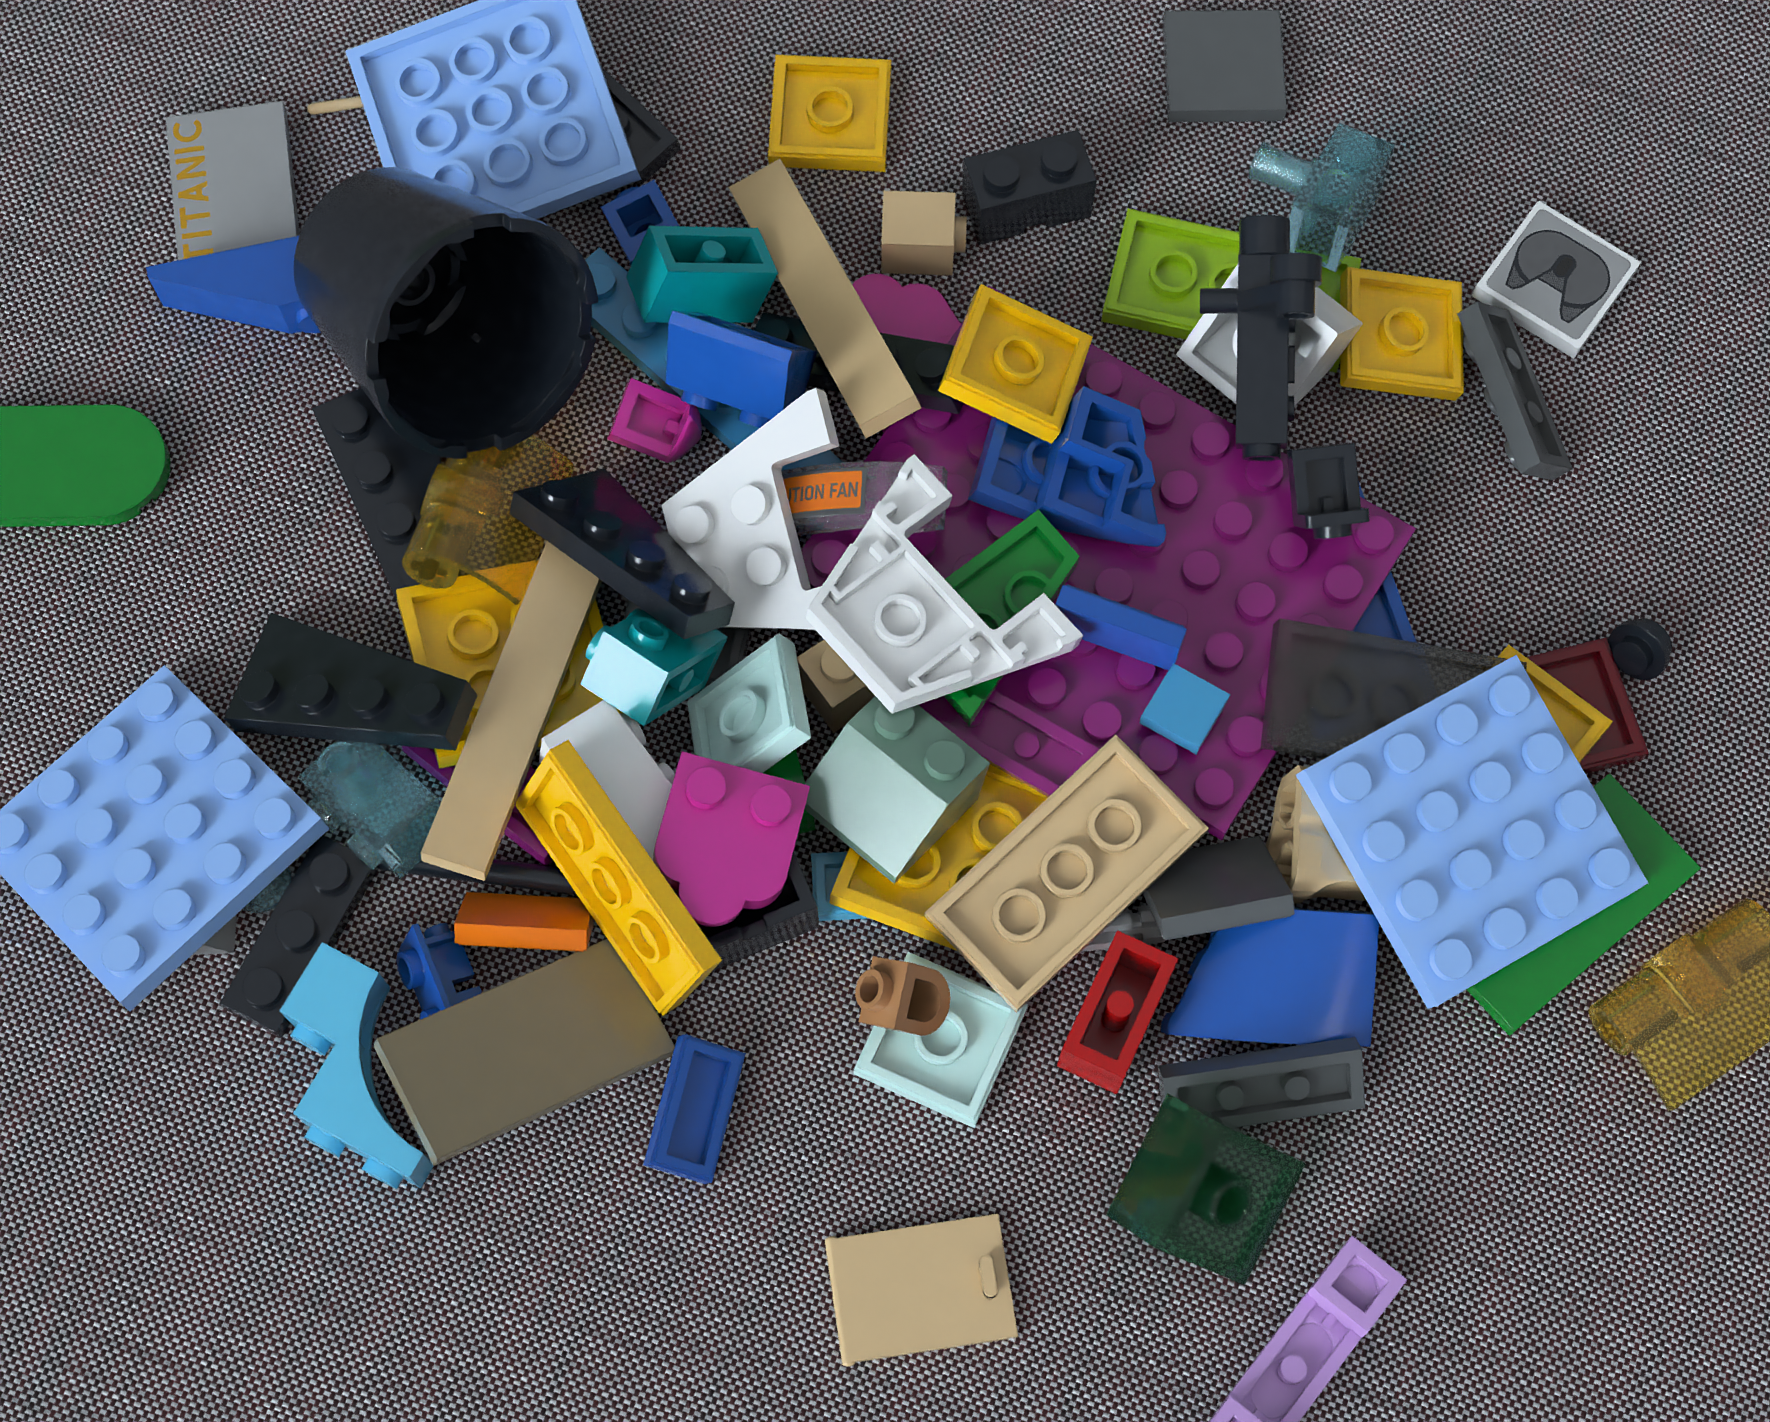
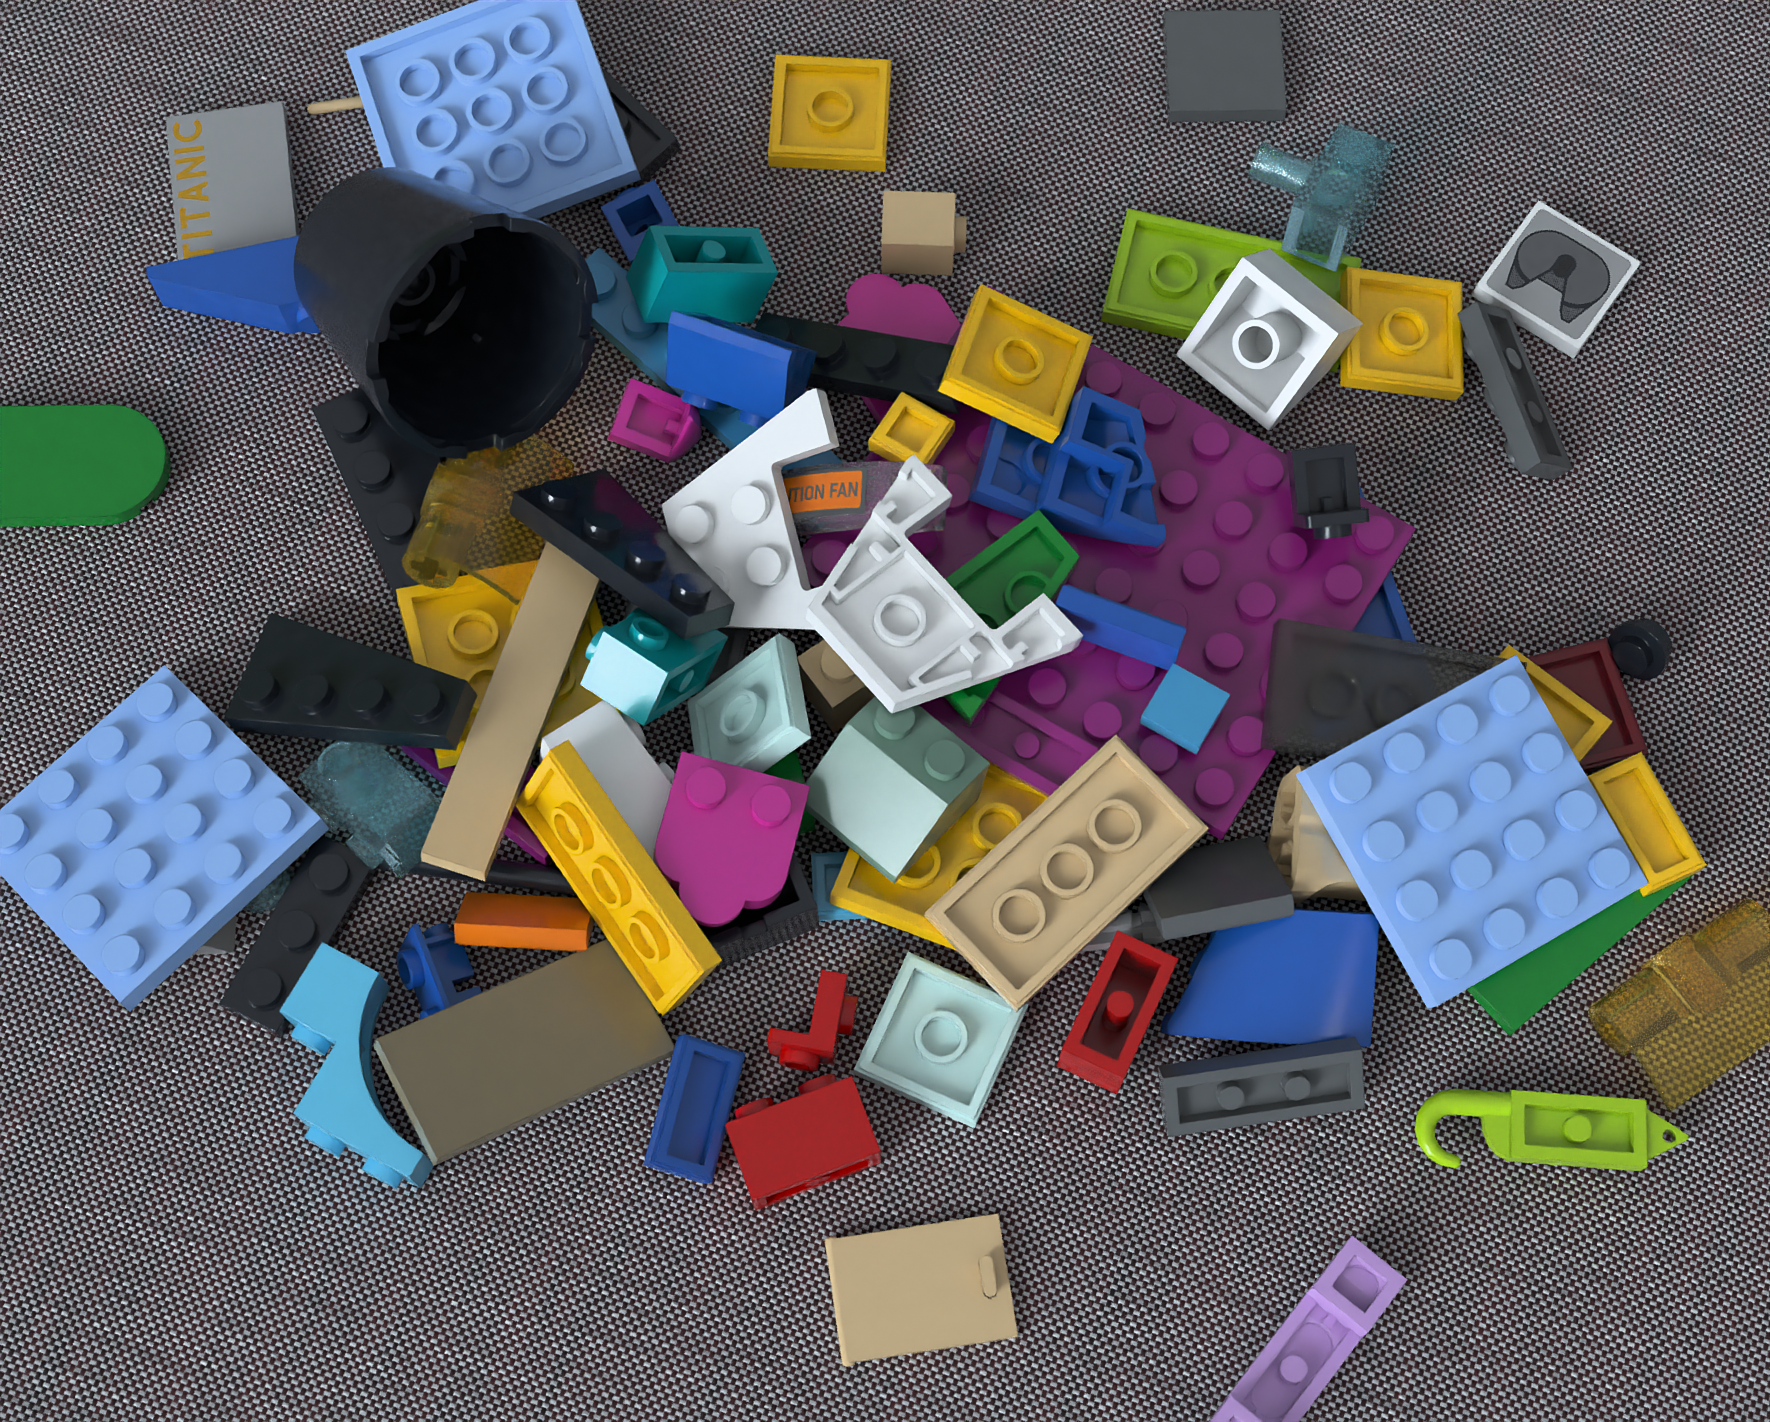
(802, 1140): none -> red brick
(825, 300): tan tile -> none
(832, 1015): none -> red bracket
(902, 997): medium nougat plate -> none
(911, 430): none -> yellow tile
(1028, 186): black brick -> none
(1205, 1190): clear green slope -> none
(1270, 296): black piece -> none
(1552, 1128): none -> lime plate
(1647, 823): none -> yellow tile

